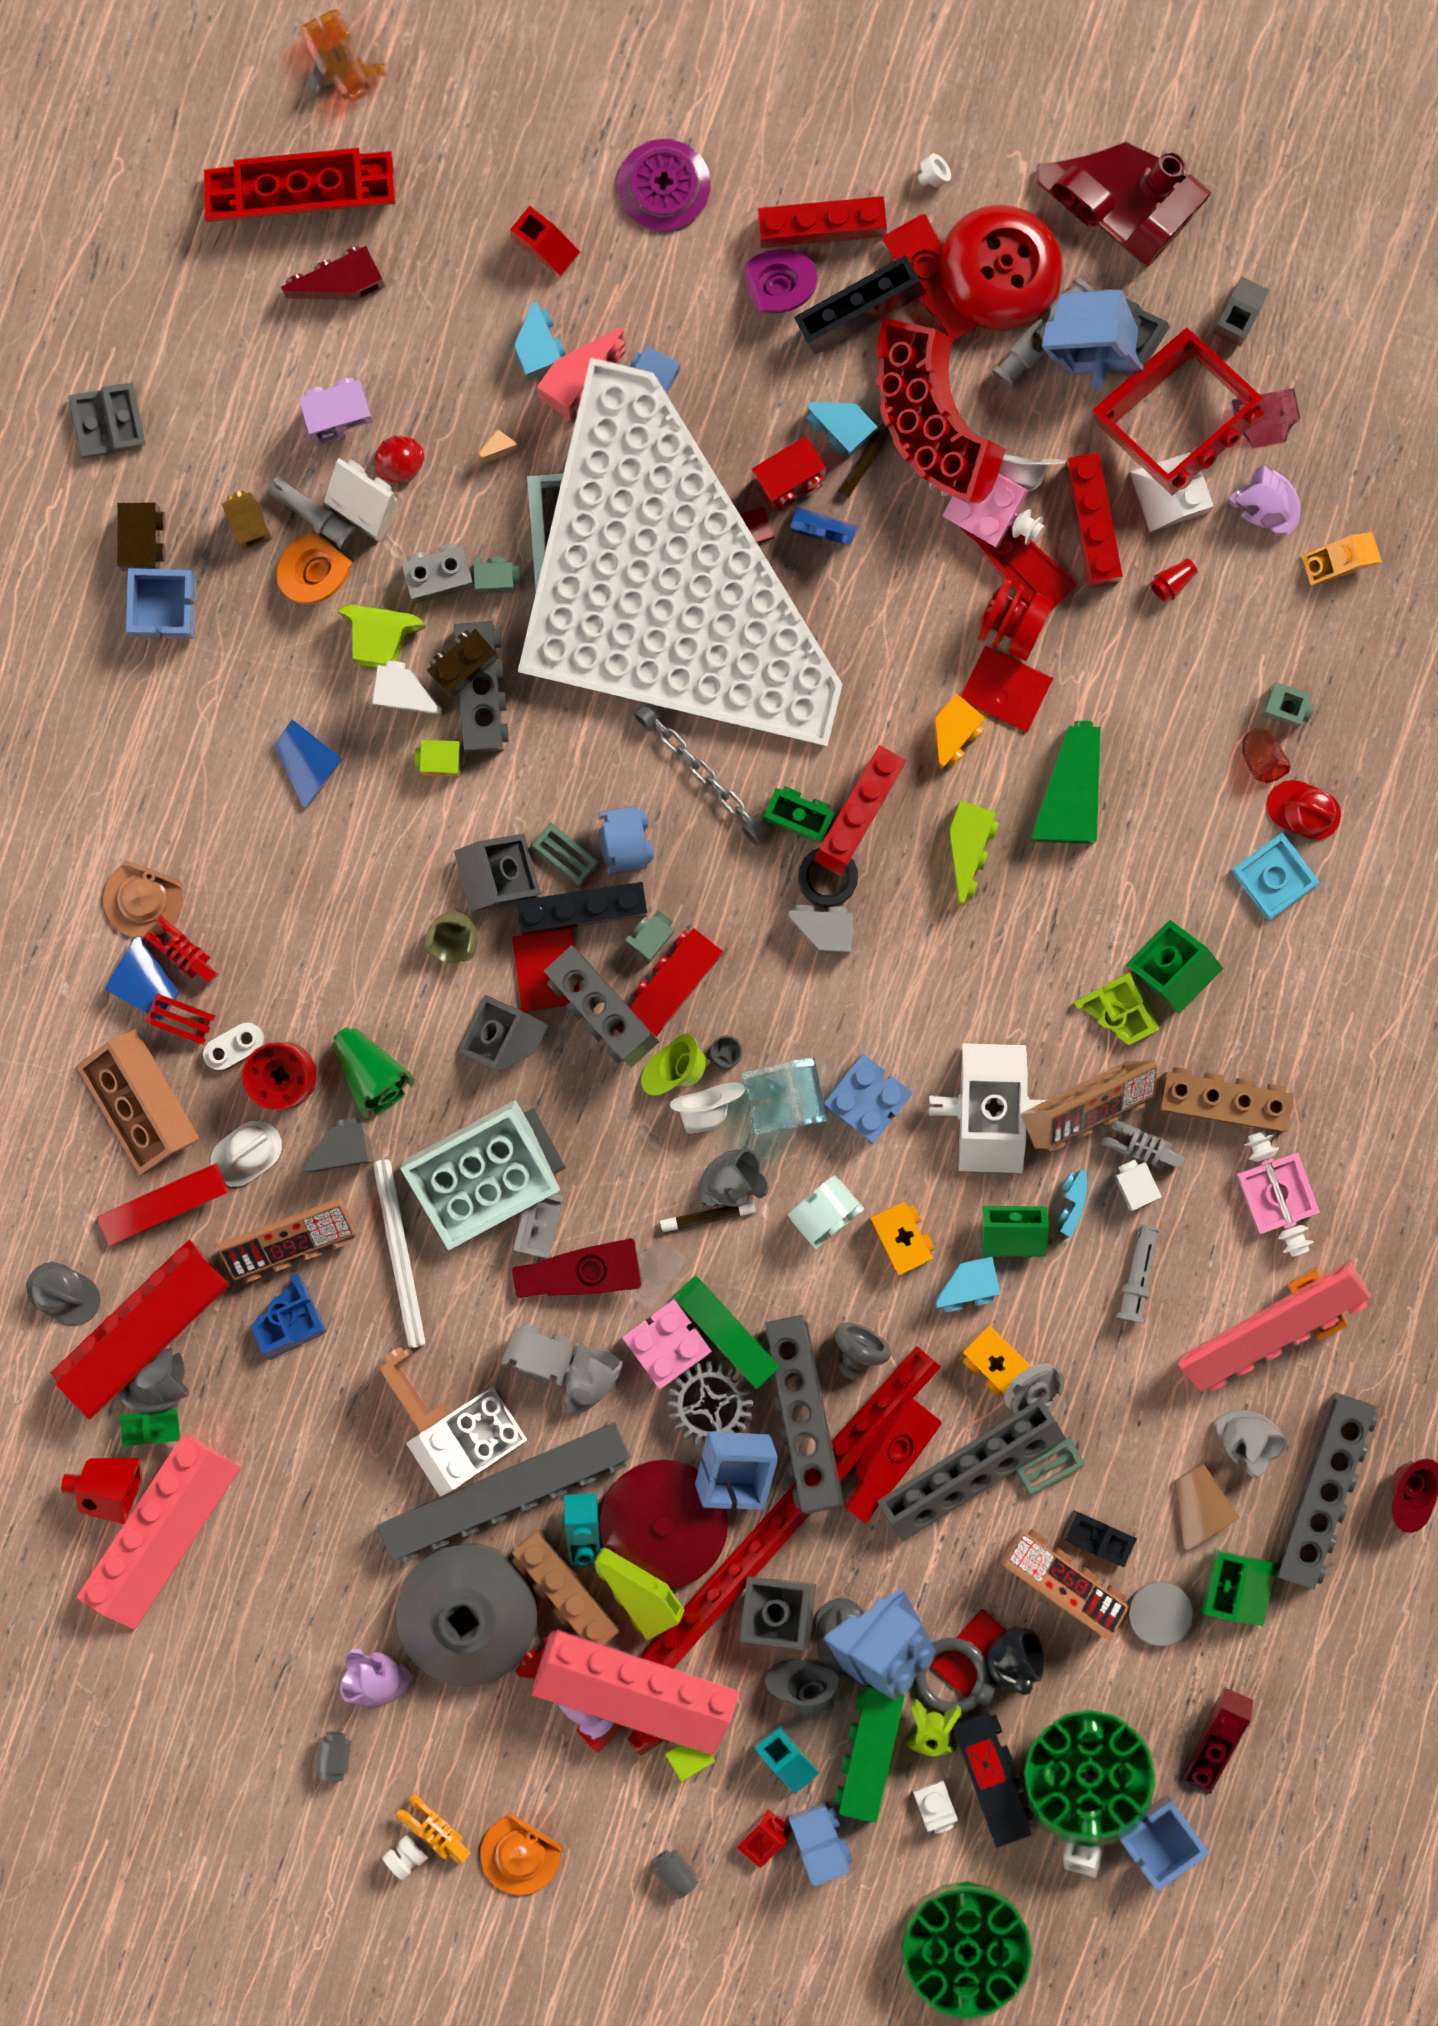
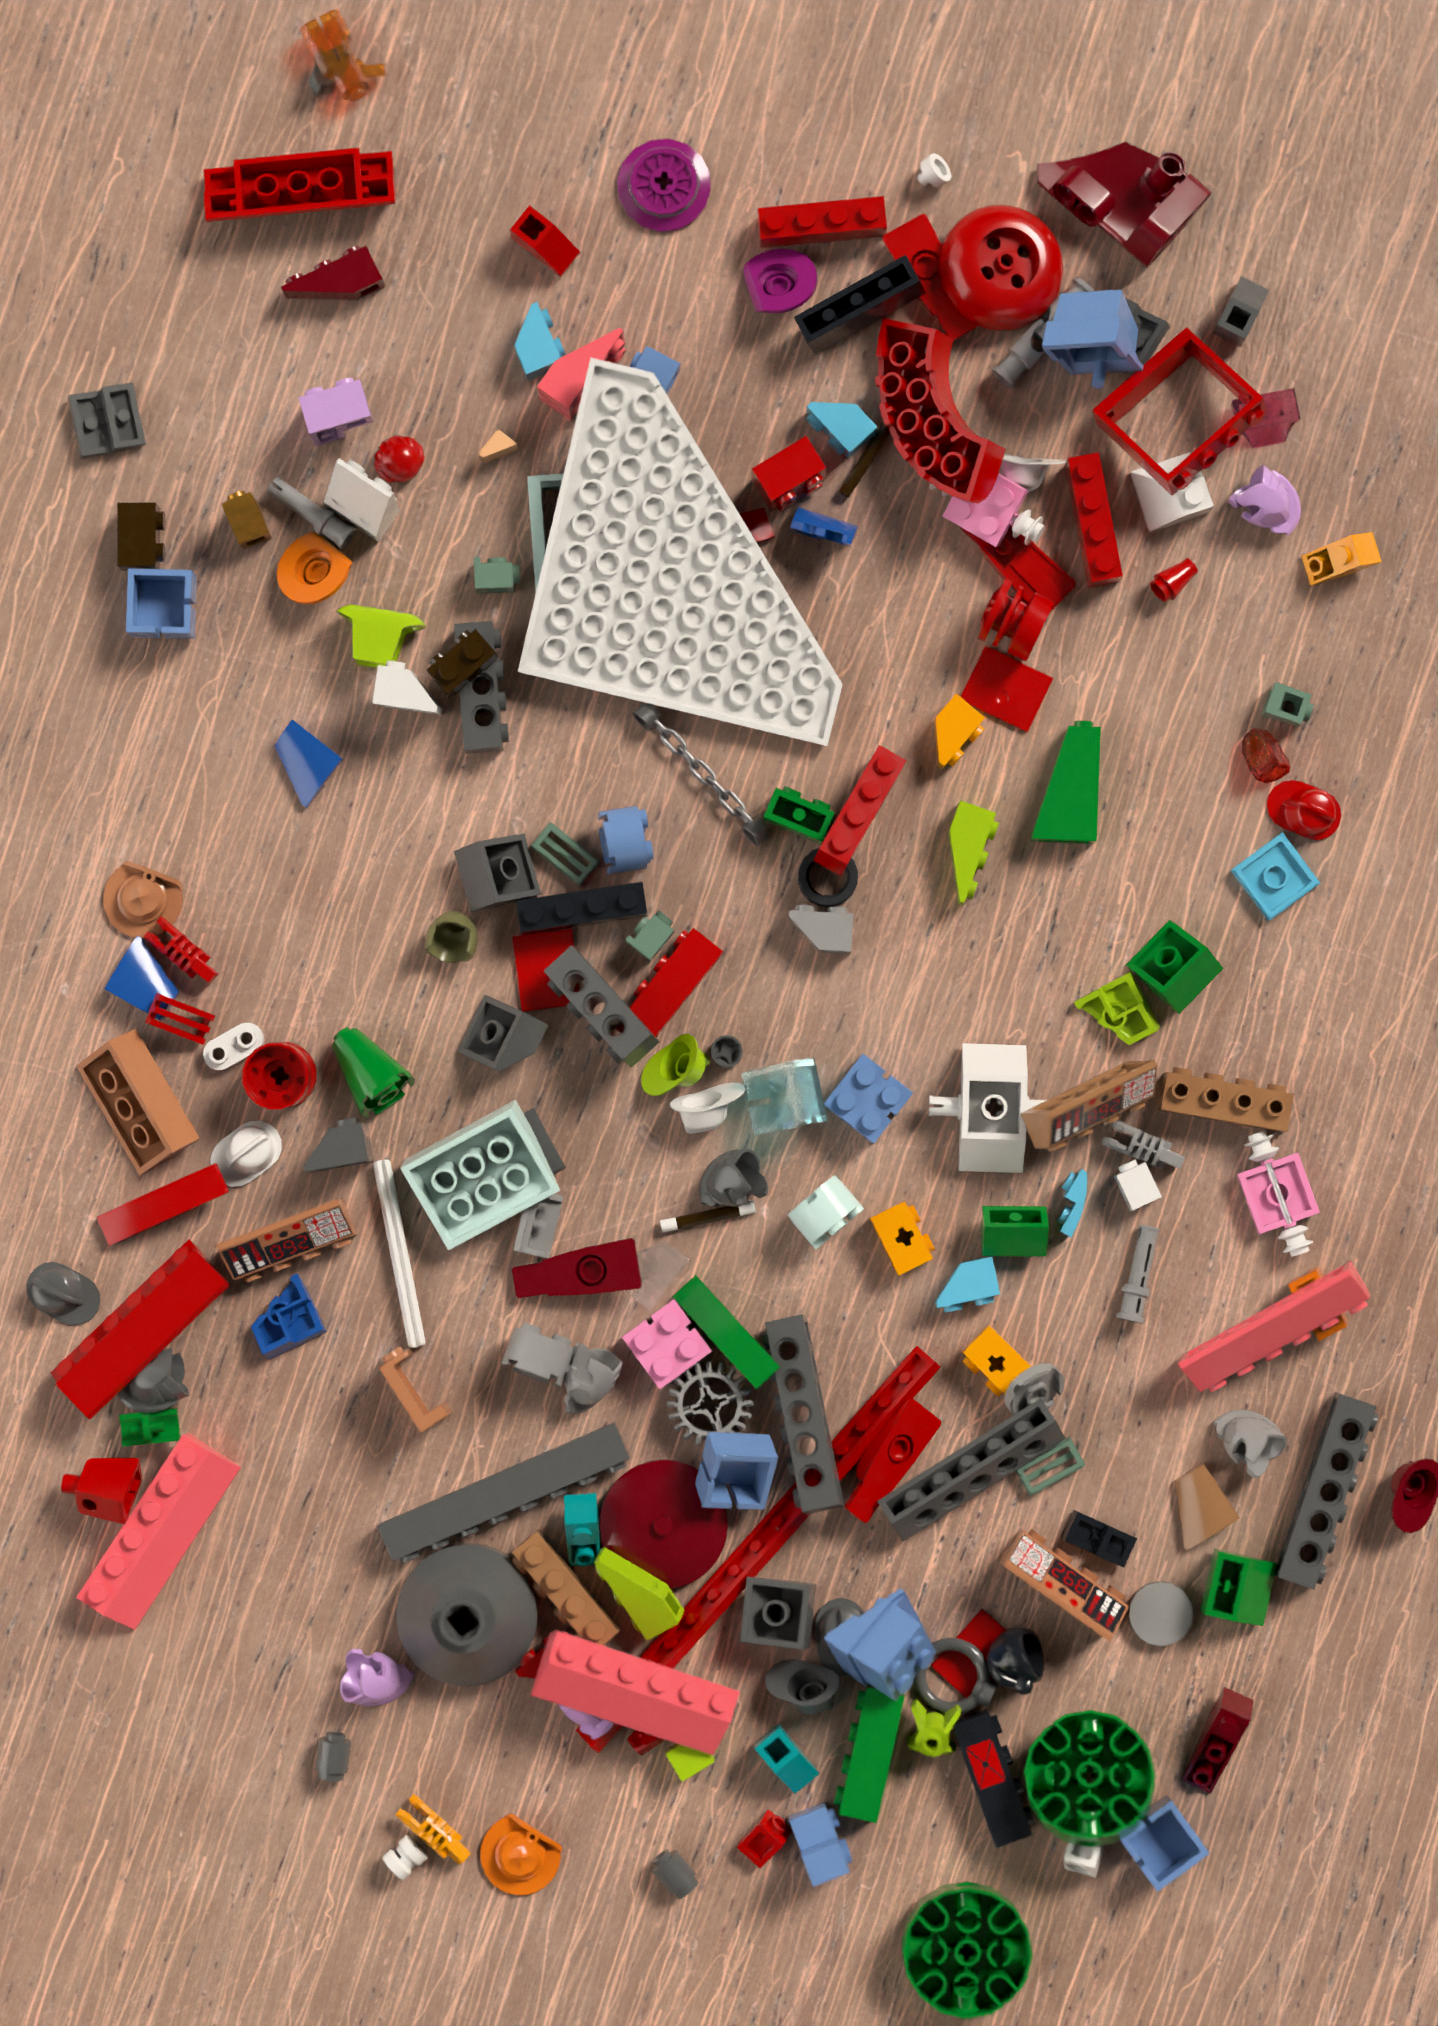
(437, 573): light grey brick -> none
(439, 758): lime brick -> none
(466, 1441): white slope -> none
(859, 1348): dark grey hair -> none
(935, 1807): white bracket -> none

